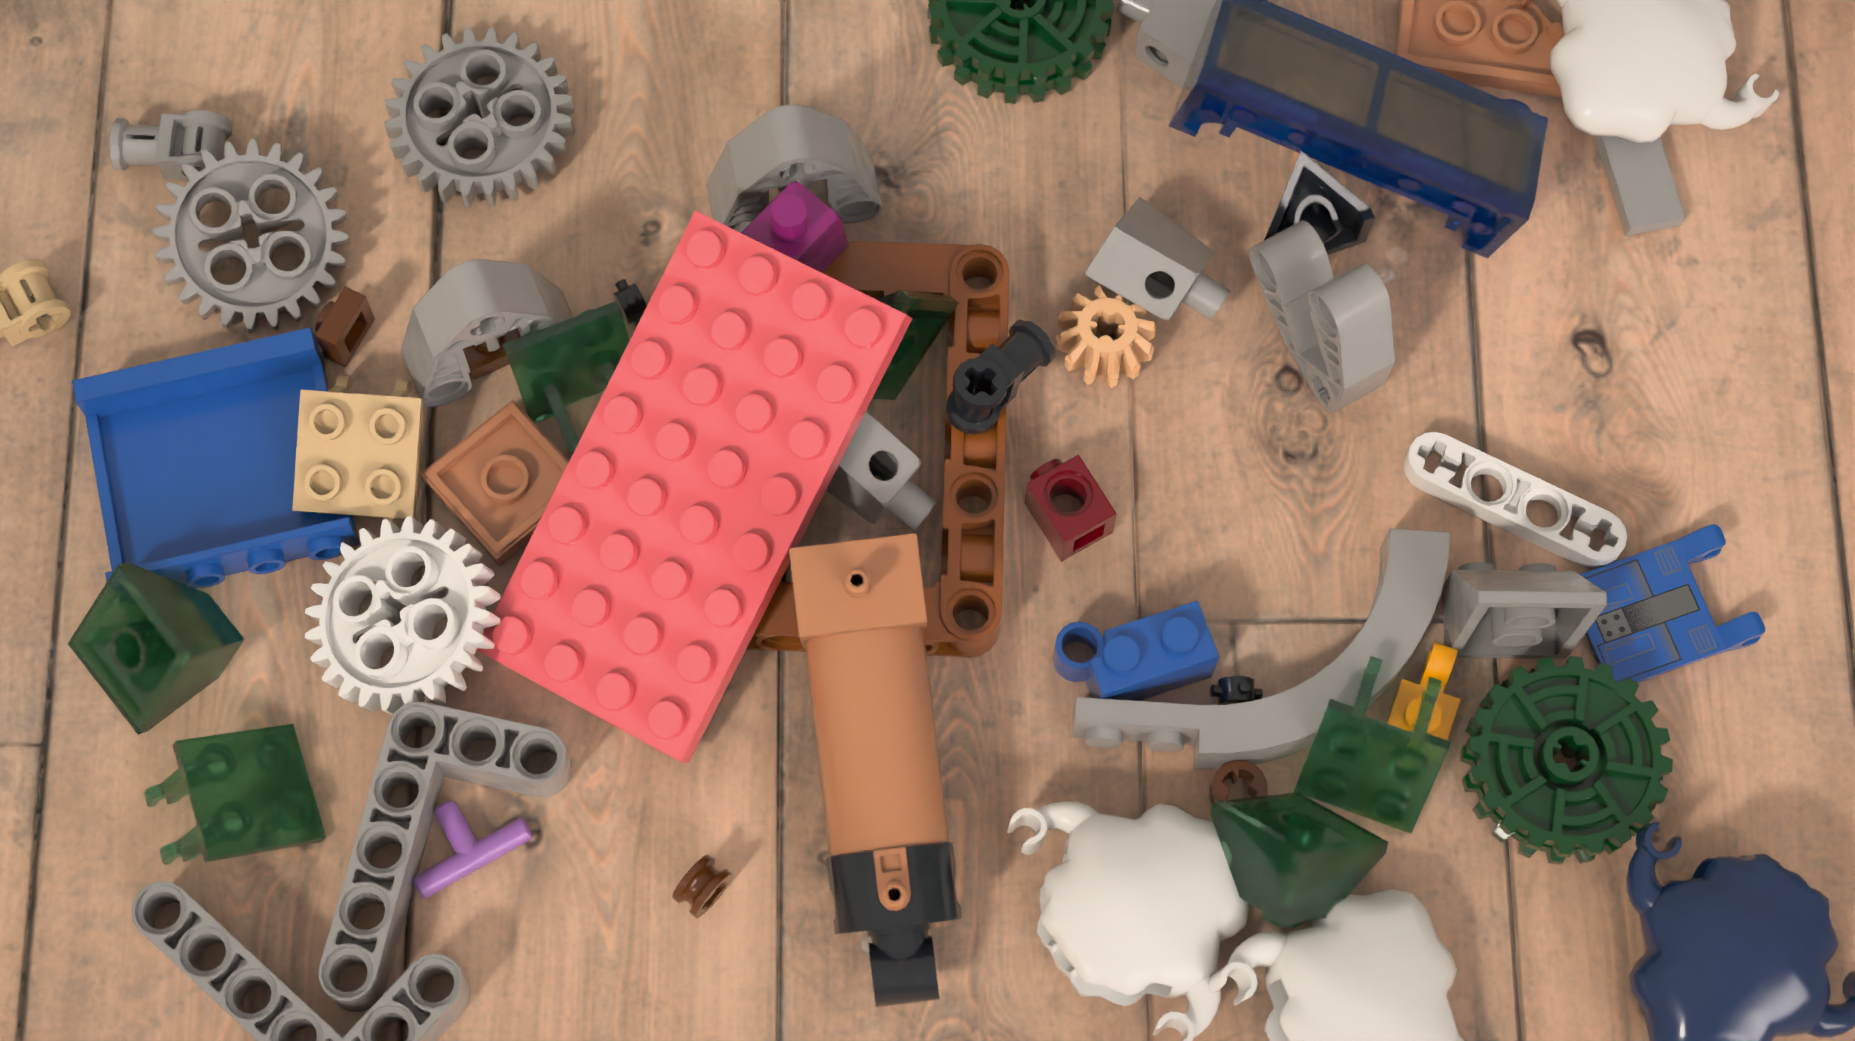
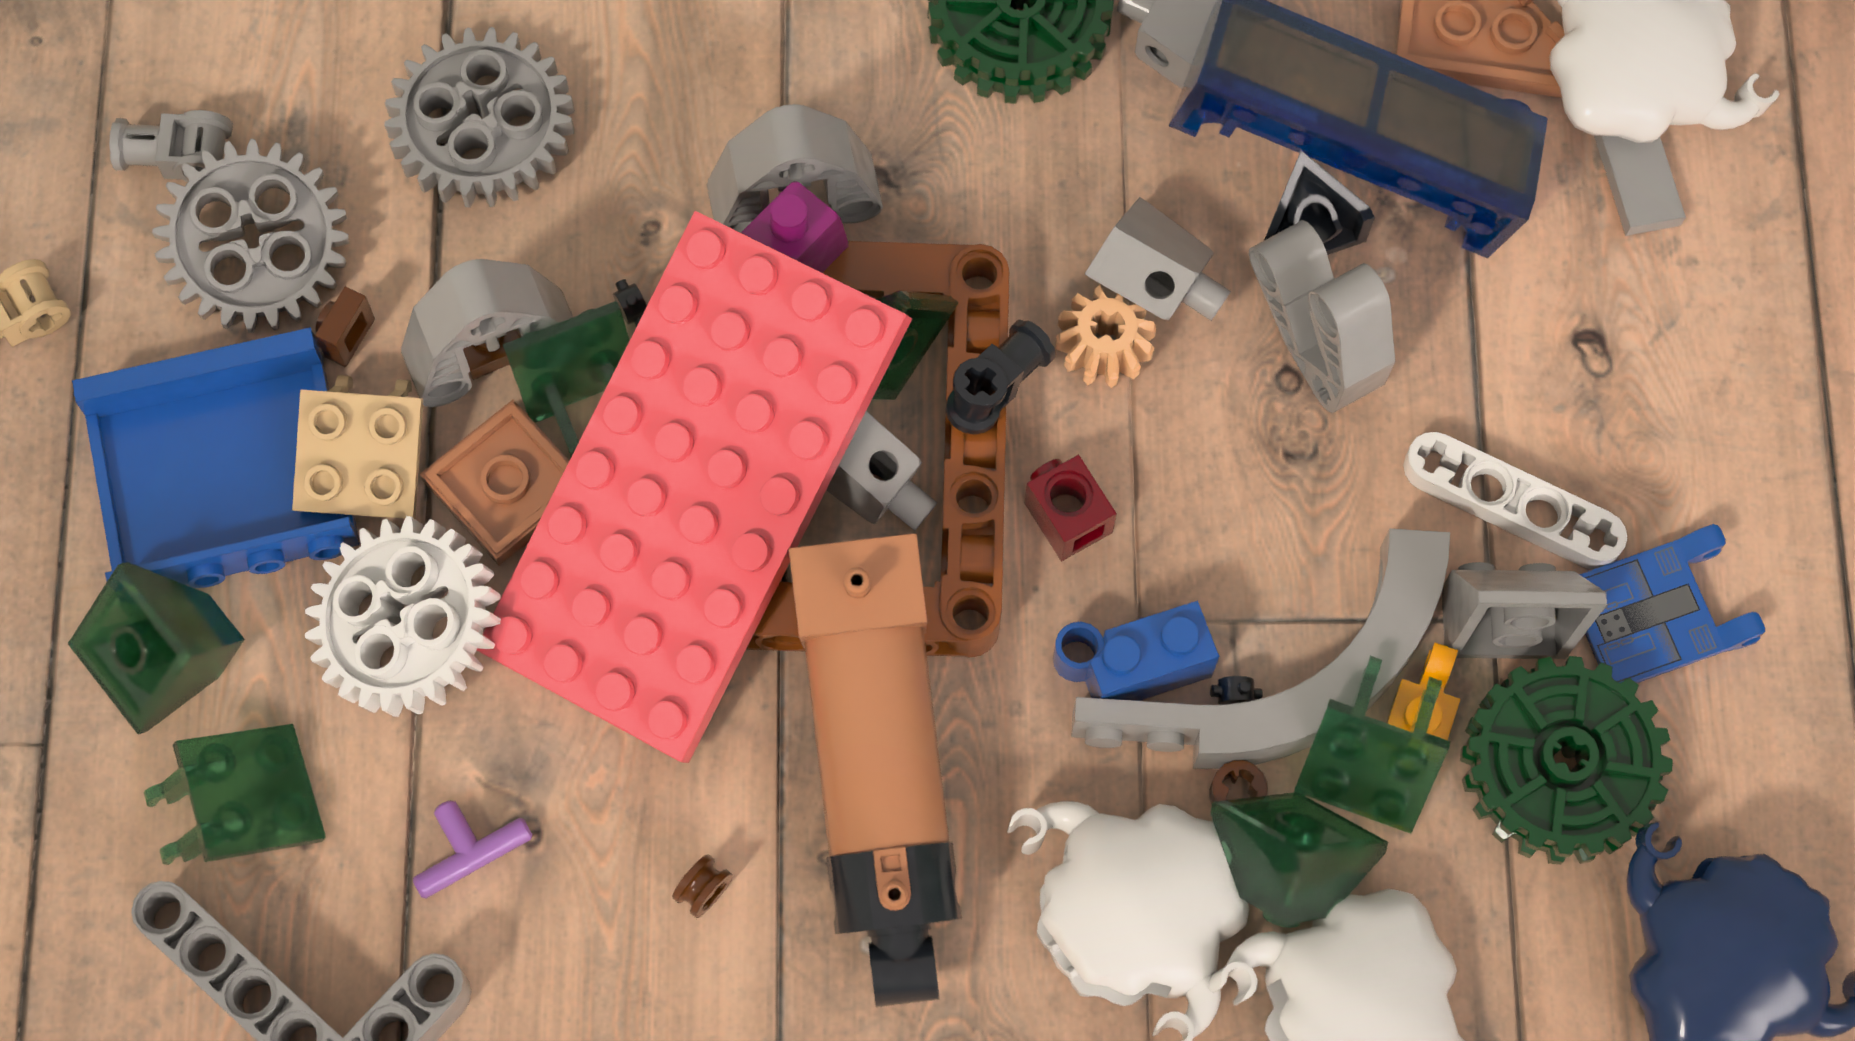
(411, 826): light grey beam -> none

